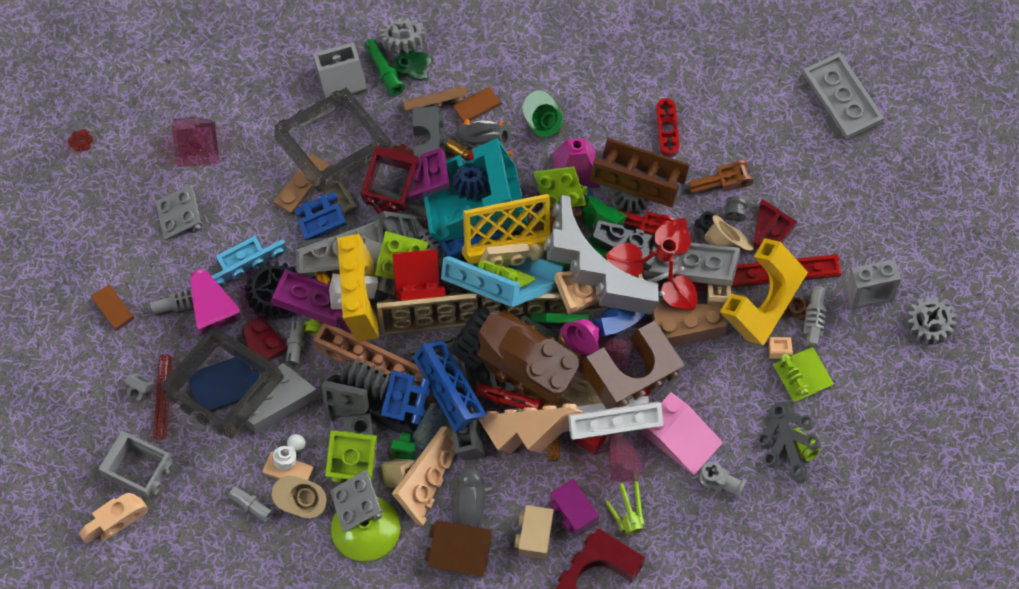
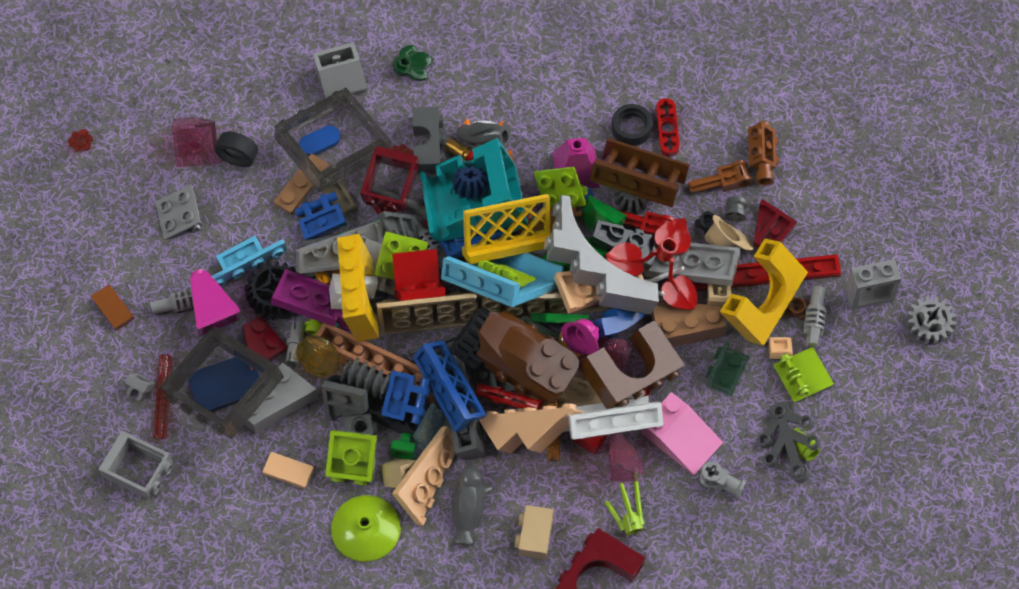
(114, 517): light nougat piece -> none
(236, 149): none -> black tyre
(251, 504): light grey pin -> none
(294, 444): white plate -> none
(299, 496): tan piece -> none
(317, 355): none -> clear yellow tile
(320, 140): none -> blue tile
(356, 501): light grey hinge -> none
(388, 74): green pin -> none
(403, 35): light grey gear -> none
(430, 175): magenta wing -> none
(435, 99): medium nougat plate -> none
(459, 548): reddish brown brick -> none
(477, 104): dark orange tile -> none
(513, 254): tan plate -> none
(543, 114): green piece -> none
(573, 508): magenta brick -> none
(635, 110): none -> black tyre
(727, 369): none -> clear green bracket
(762, 151): none -> dark orange brick
(843, 95): light grey plate -> none

